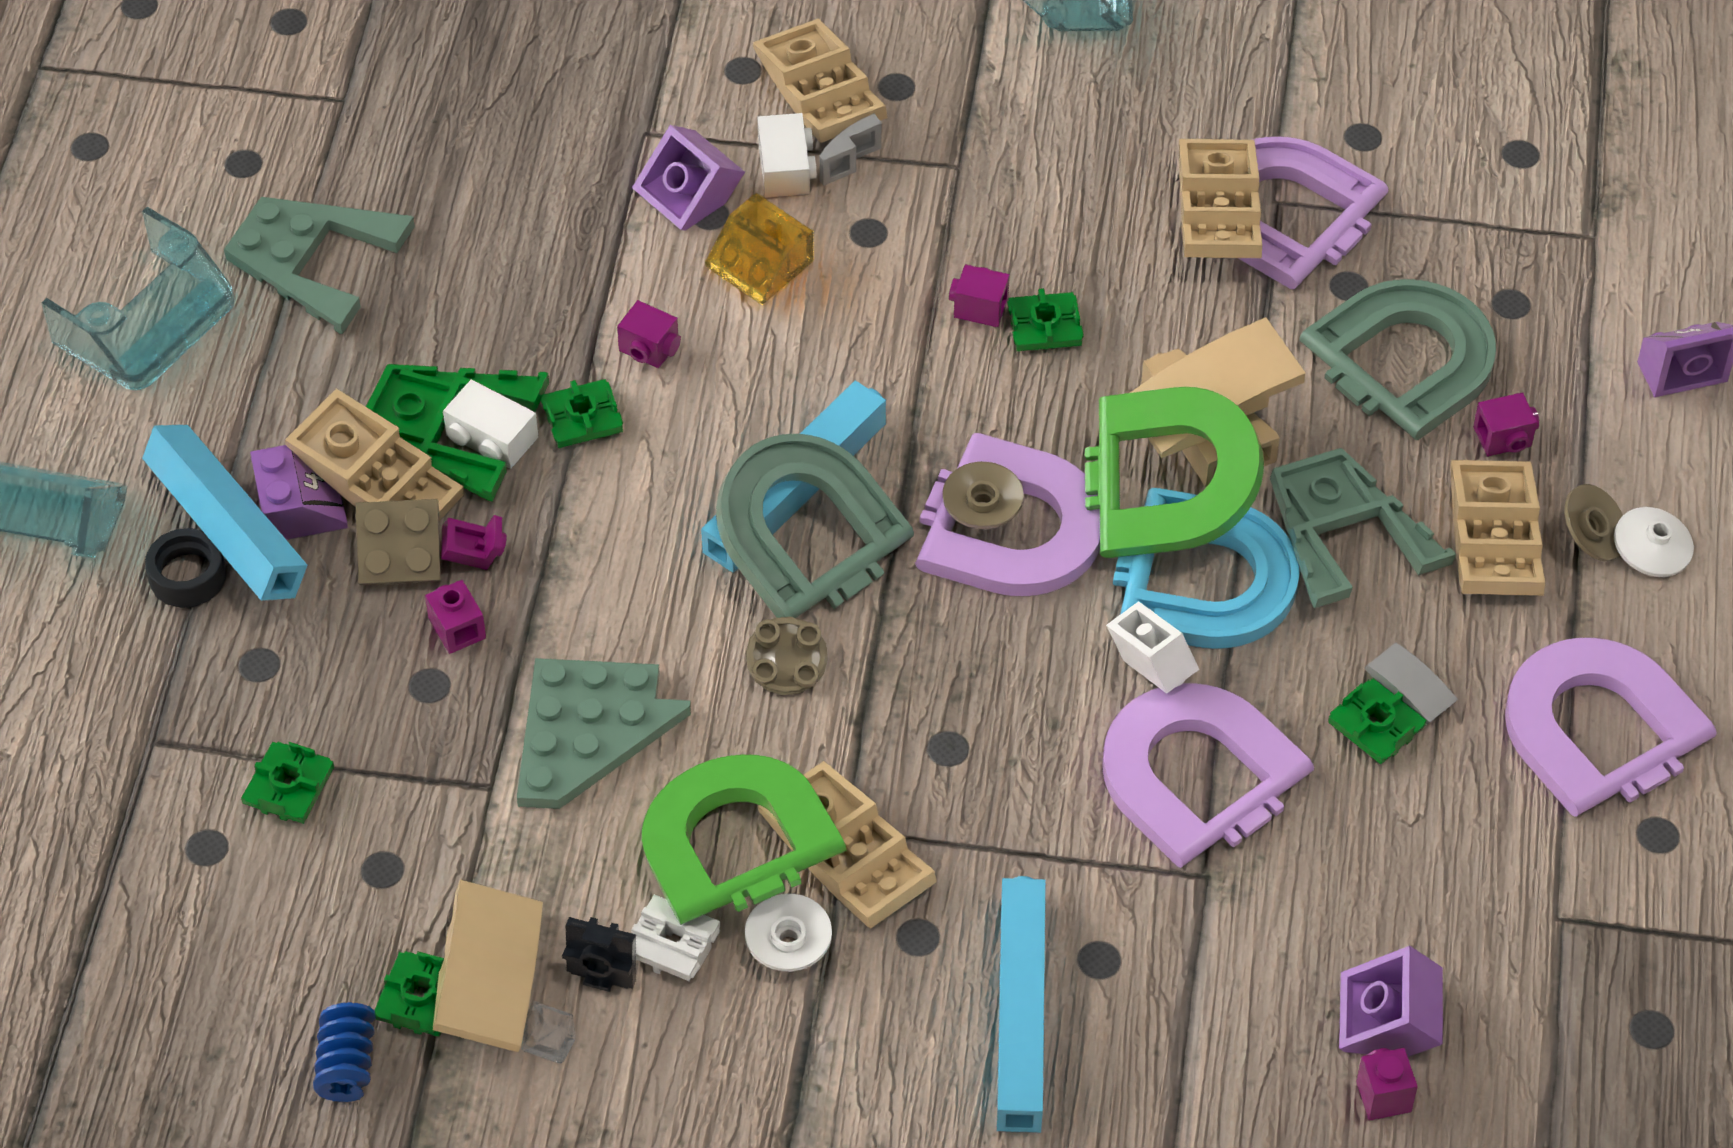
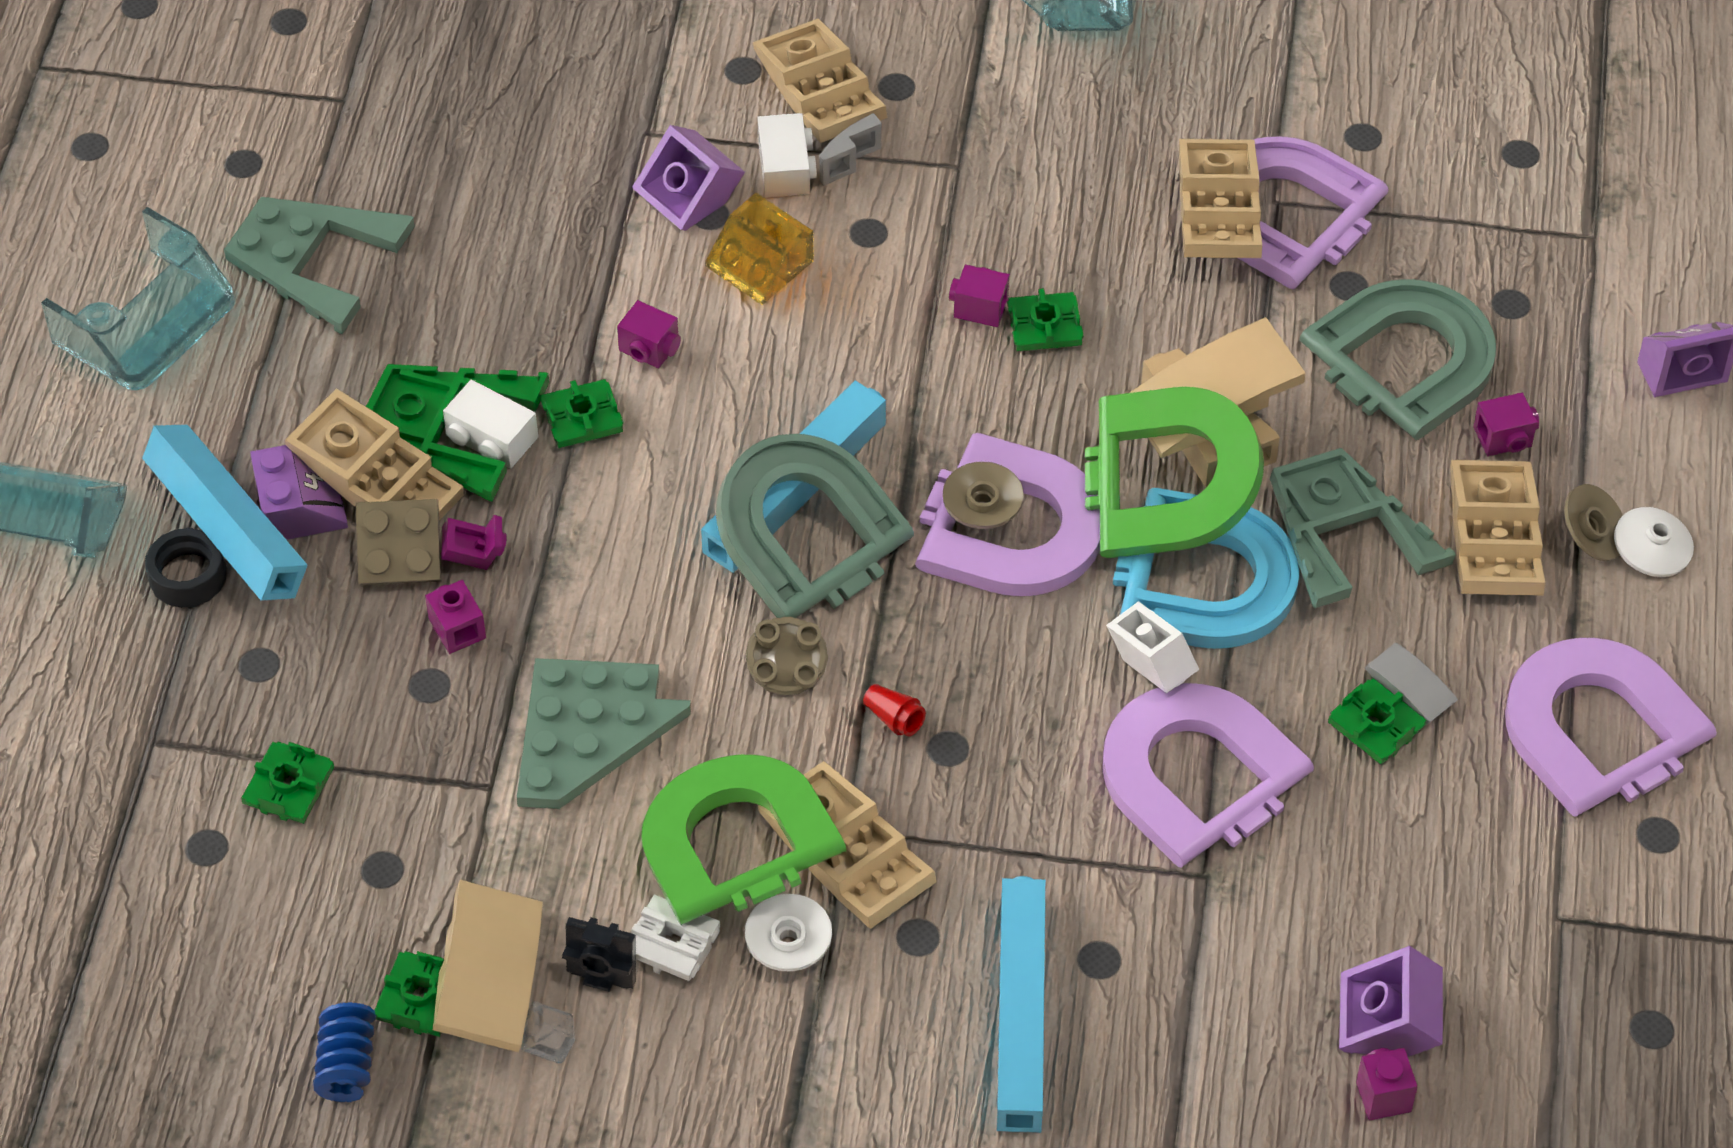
(896, 710): none -> red cone

